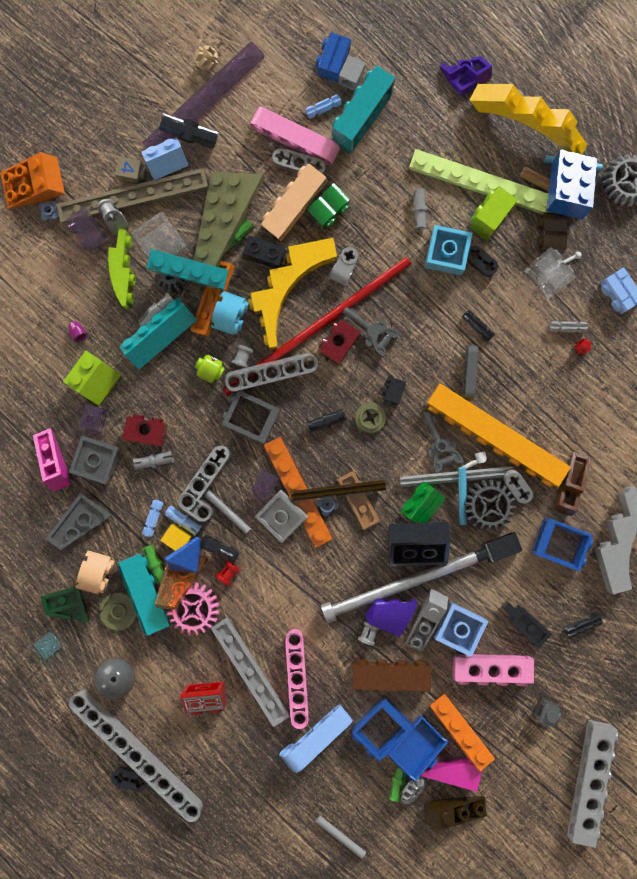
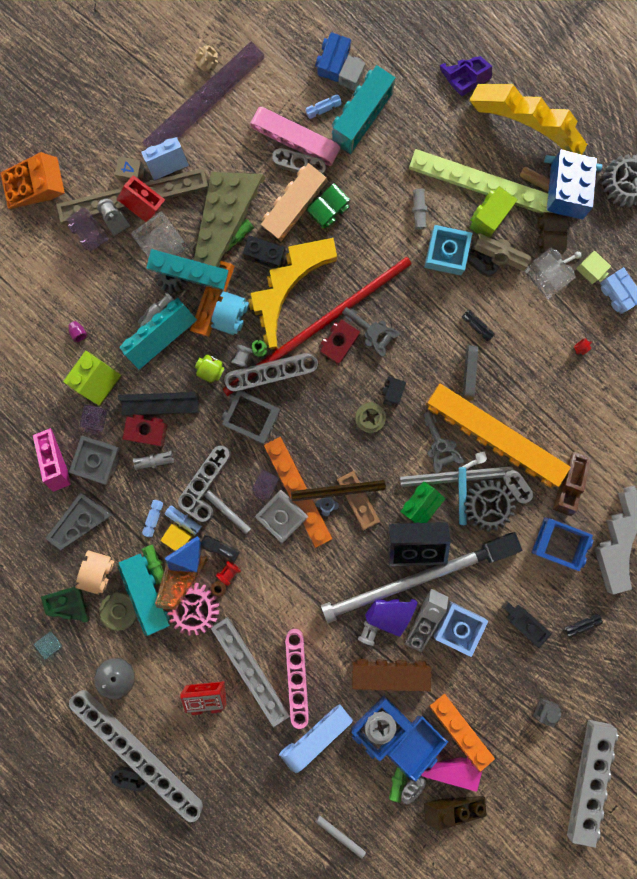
(44, 210): sand blue plate -> none
(121, 276): lime slope -> none
(140, 199): none -> red brick
(159, 403): none -> black fence
(188, 131): black piece -> none
(215, 591): none -> reddish brown pin
(256, 345): none -> bright green pin
(326, 420): black pin -> none
(343, 269): light grey piece -> none
(388, 730): none -> light grey gear
(501, 252): none -> dark tan piece
(523, 675): bright pink brick -> none
(568, 327): light grey axle -> none
(594, 268): none -> yellowish green brick

